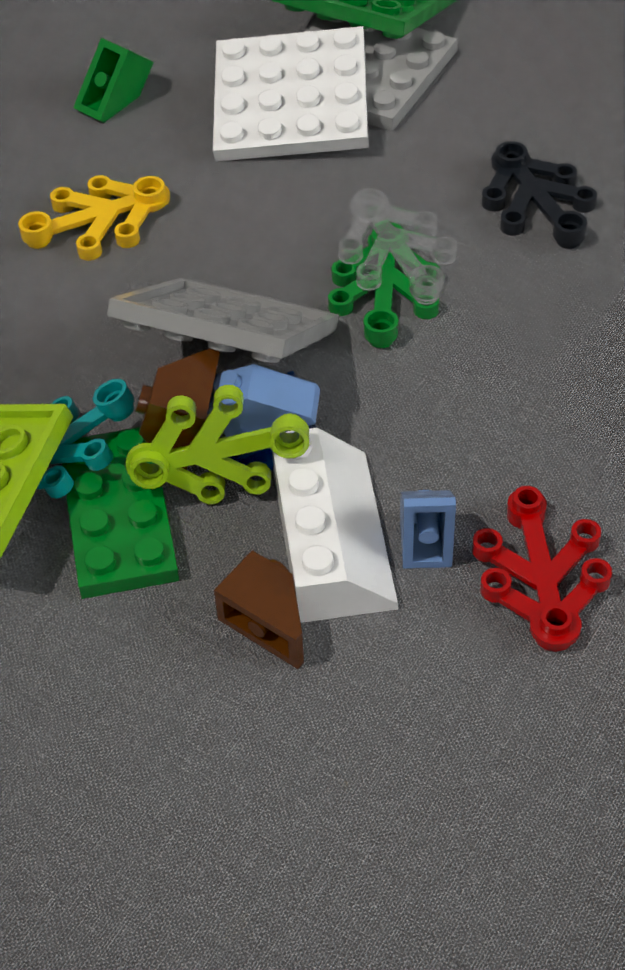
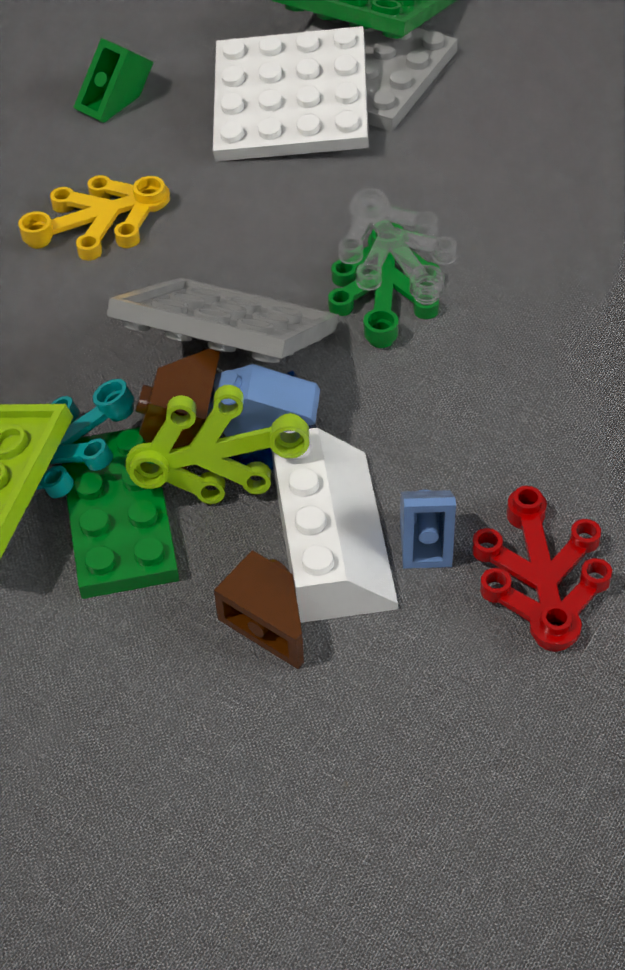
(514, 161): black plant -> none

